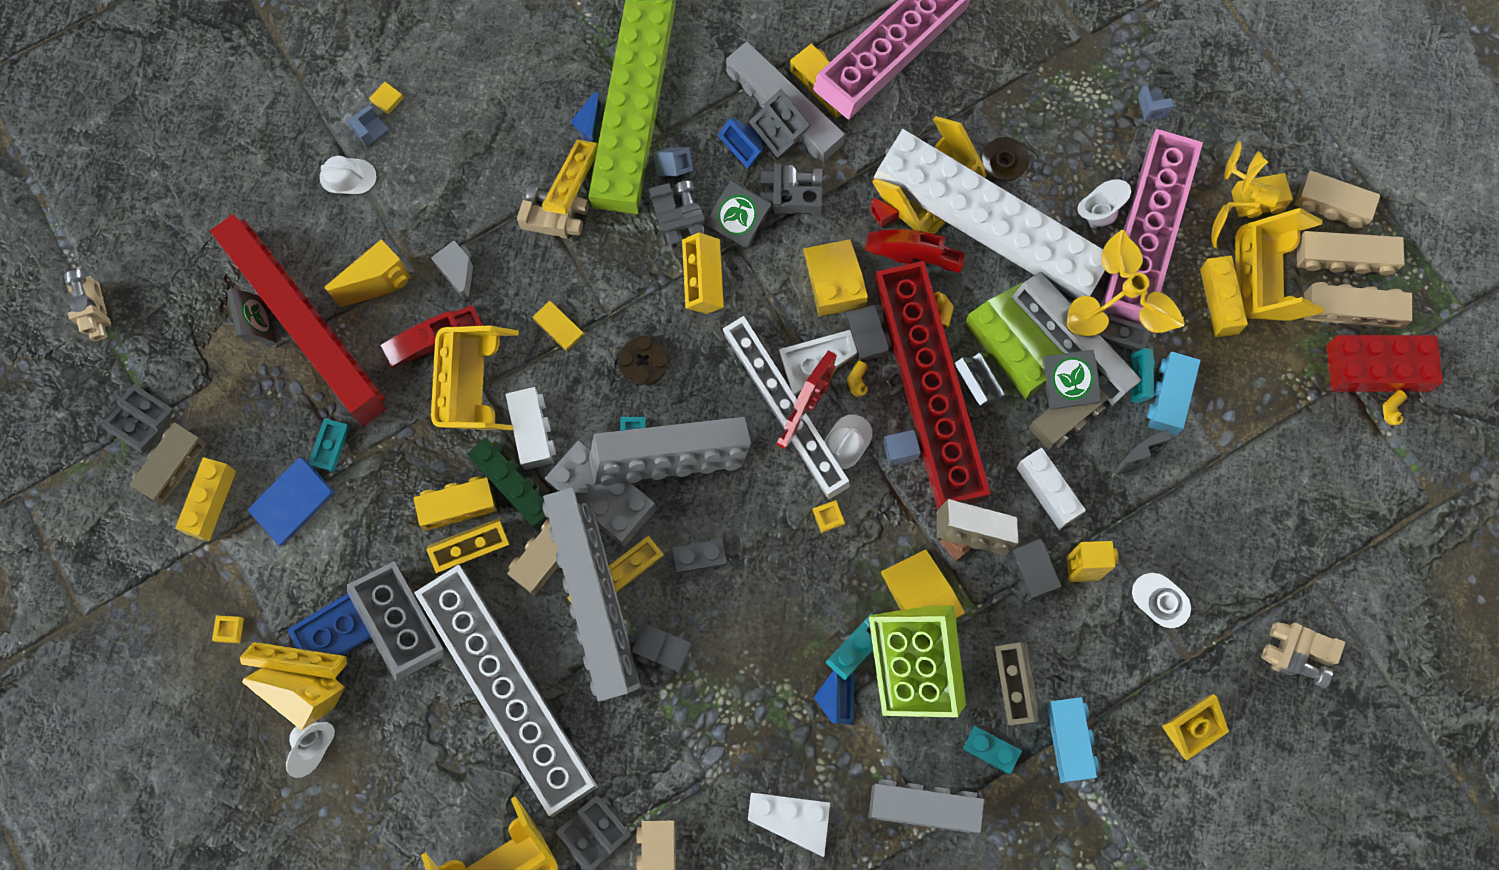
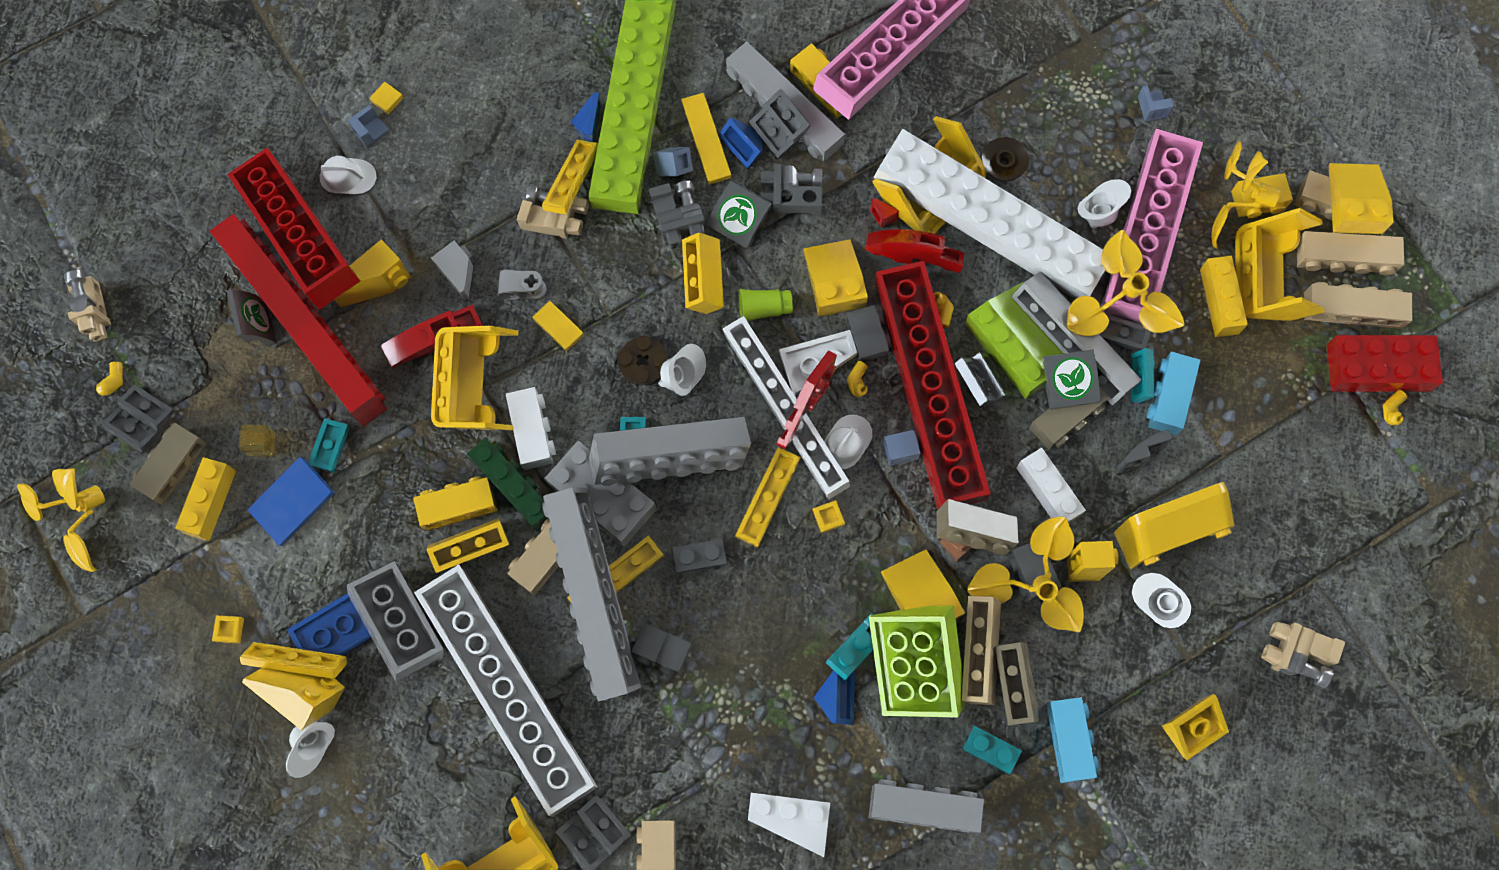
(83, 501): none -> yellow plant
(113, 381): none -> yellow arm
(257, 440): none -> clear yellow brick
(293, 229): none -> red brick
(517, 285): none -> light grey piece
(683, 370): none -> white piece
(706, 138): none -> yellow tile
(764, 303): none -> lime plant
(767, 497): none -> yellow tile
(980, 651): none -> tan brick
(1062, 606): none -> yellow plant
(1175, 524): none -> yellow windscreen
(1359, 199): none -> yellow slope

